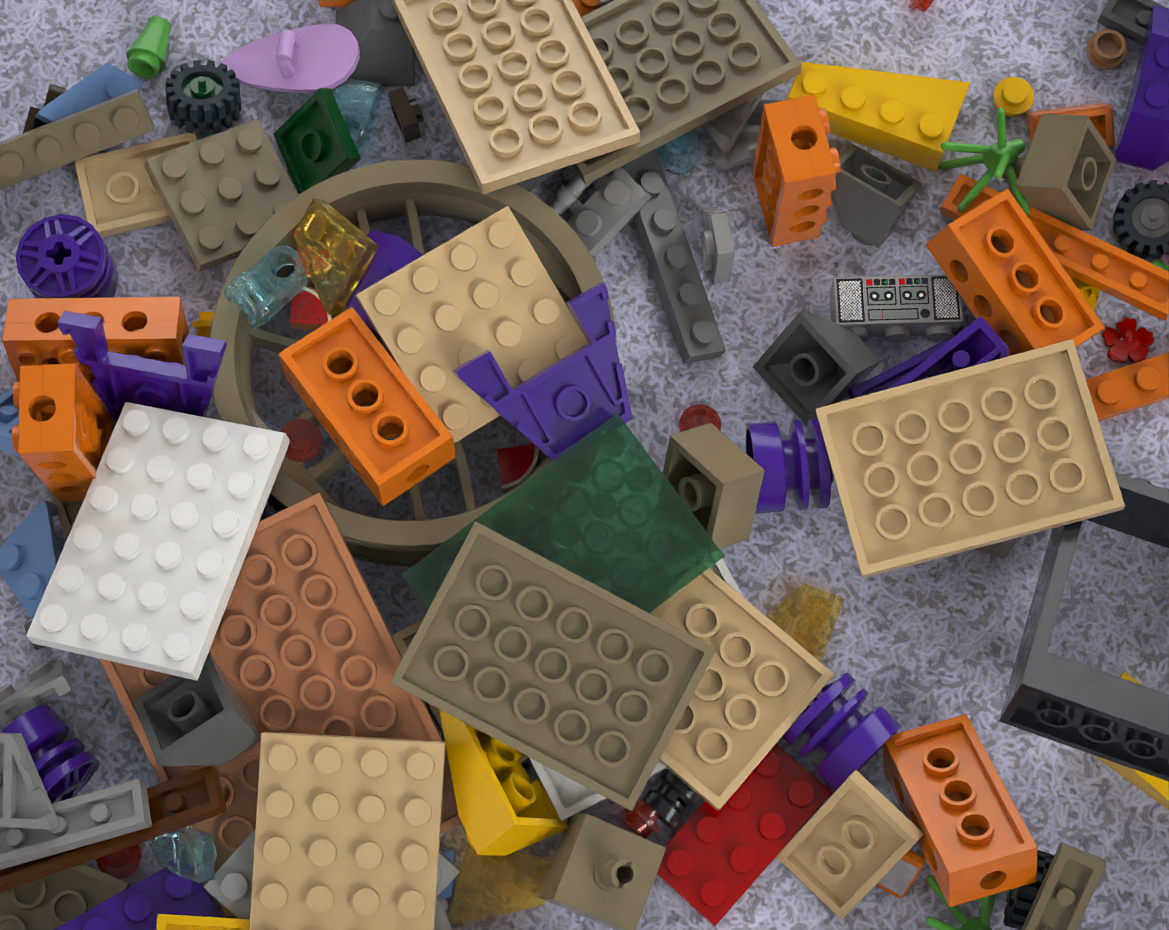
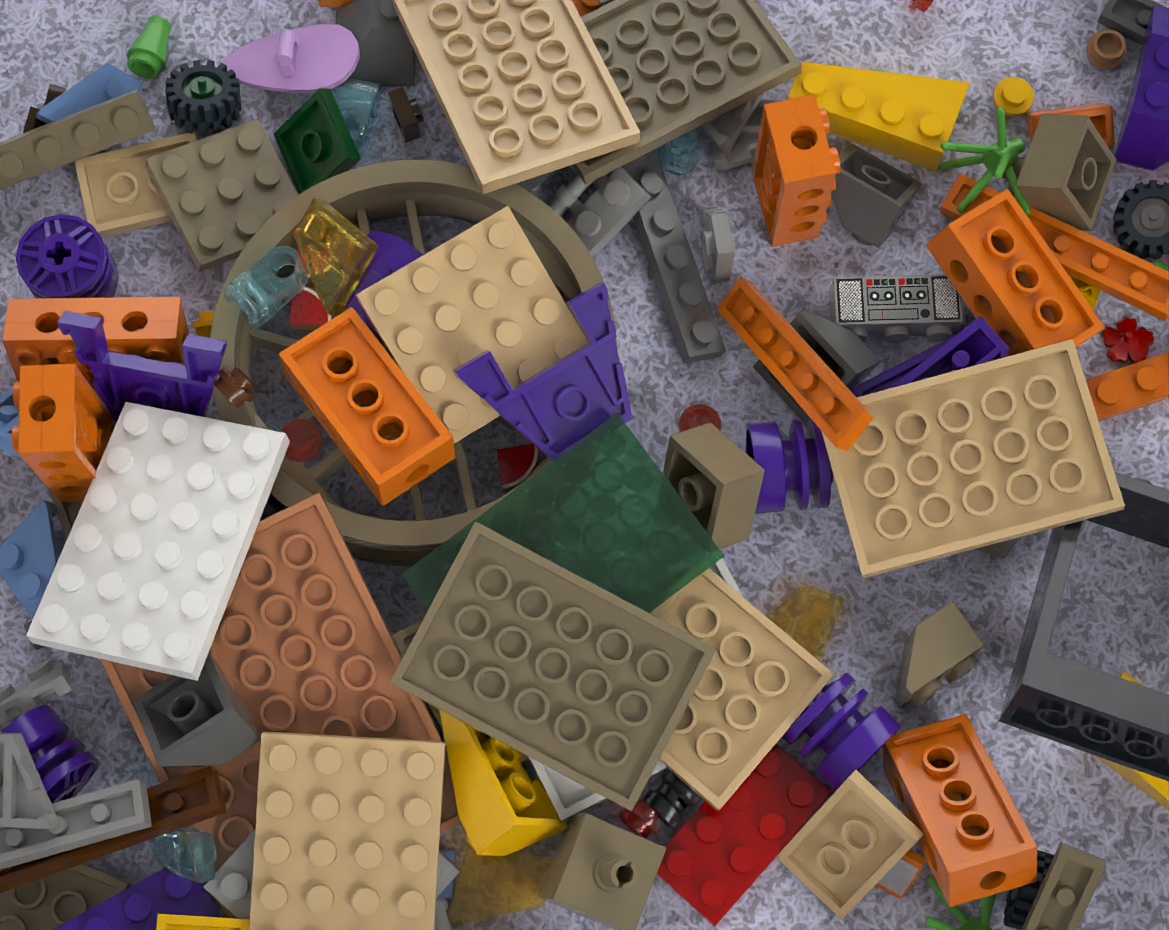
(121, 863): clear red plate -> none
(235, 386): none -> reddish brown plate
(795, 364): none -> orange plate
(935, 651): none -> dark tan slope

